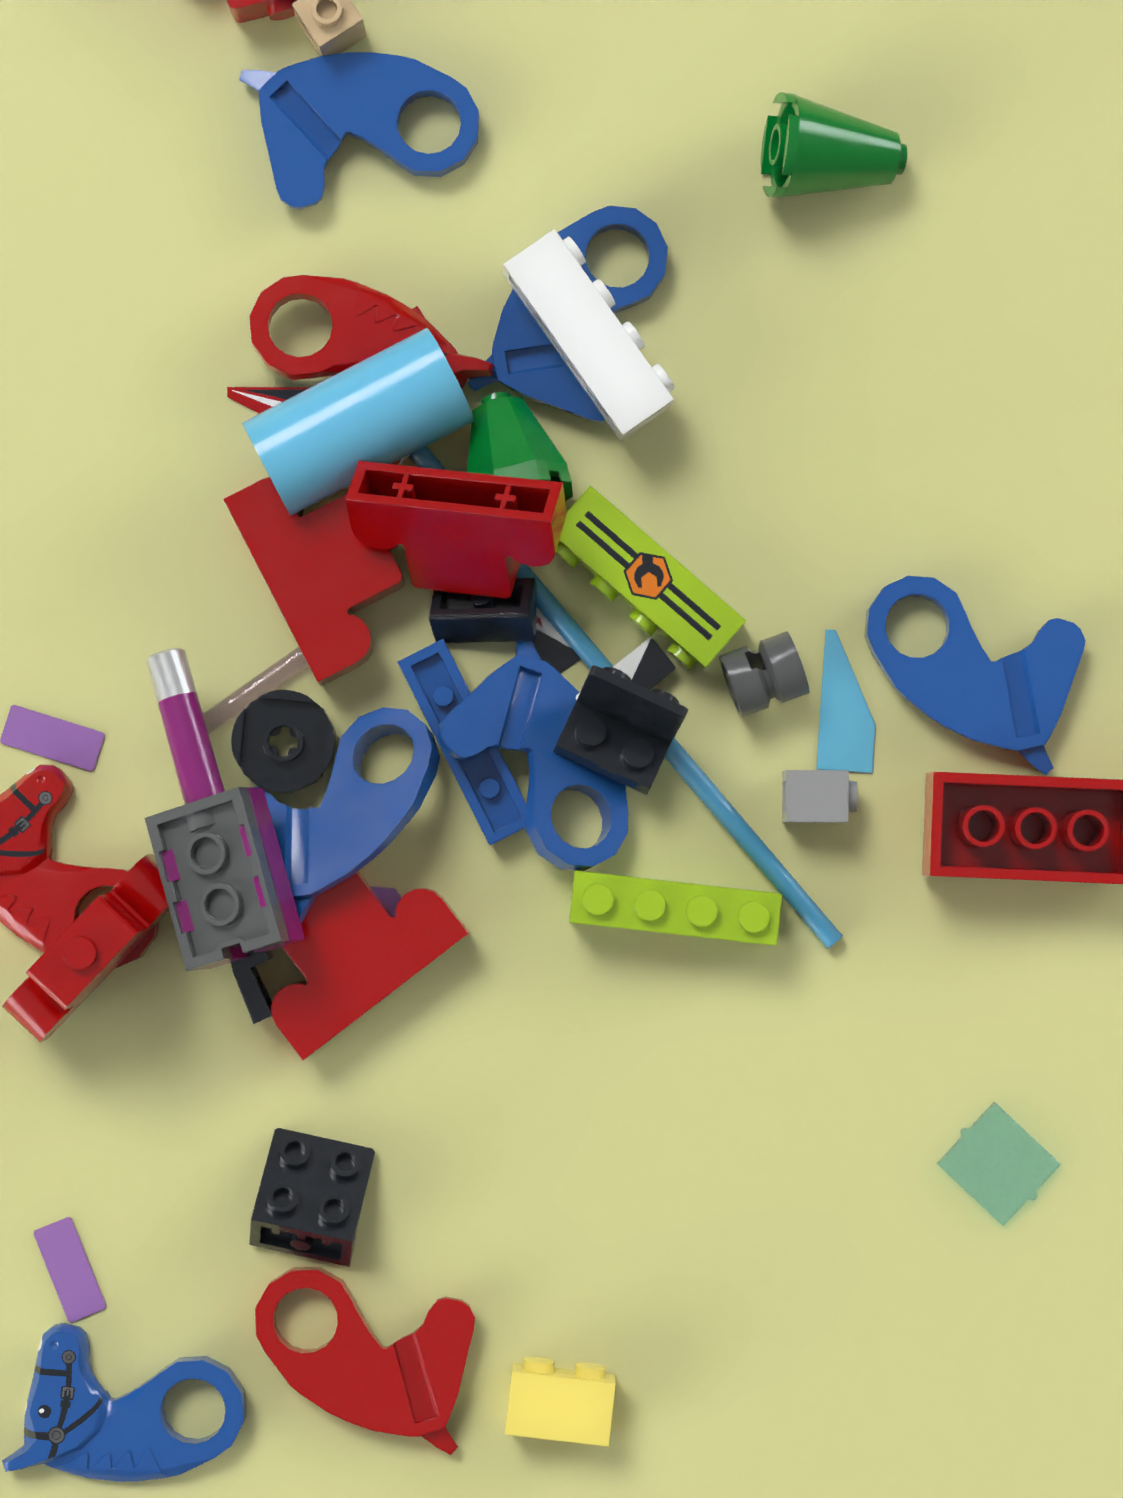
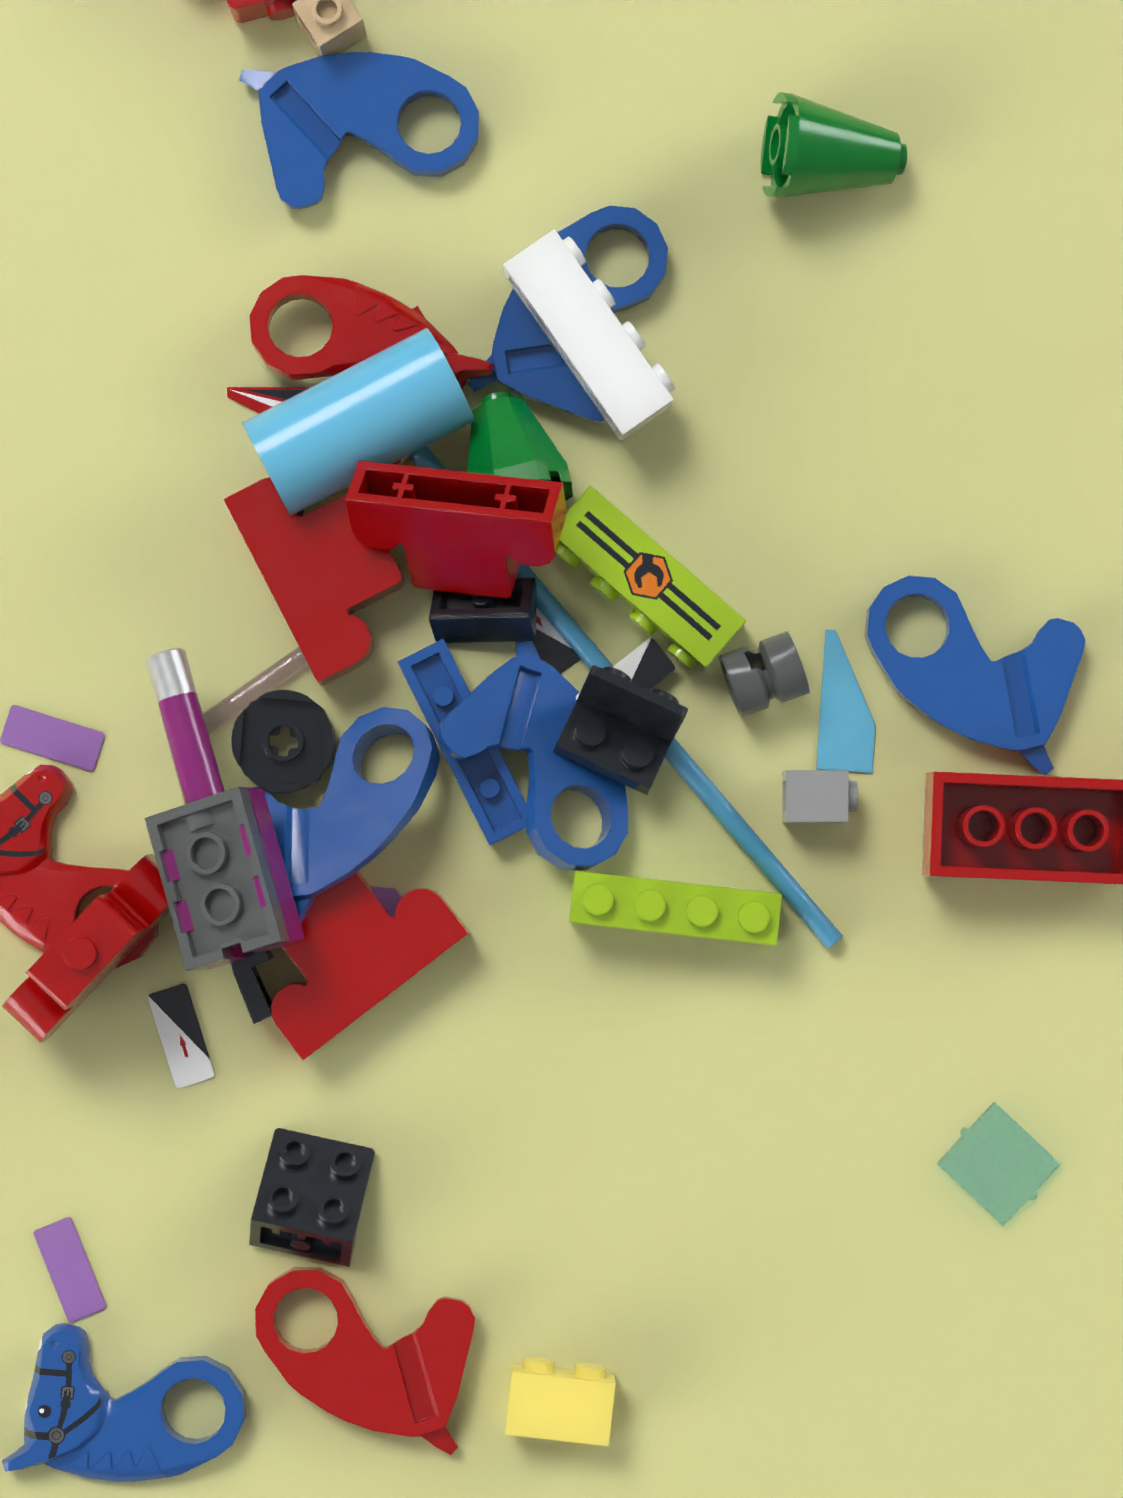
(181, 1036): none -> sticker

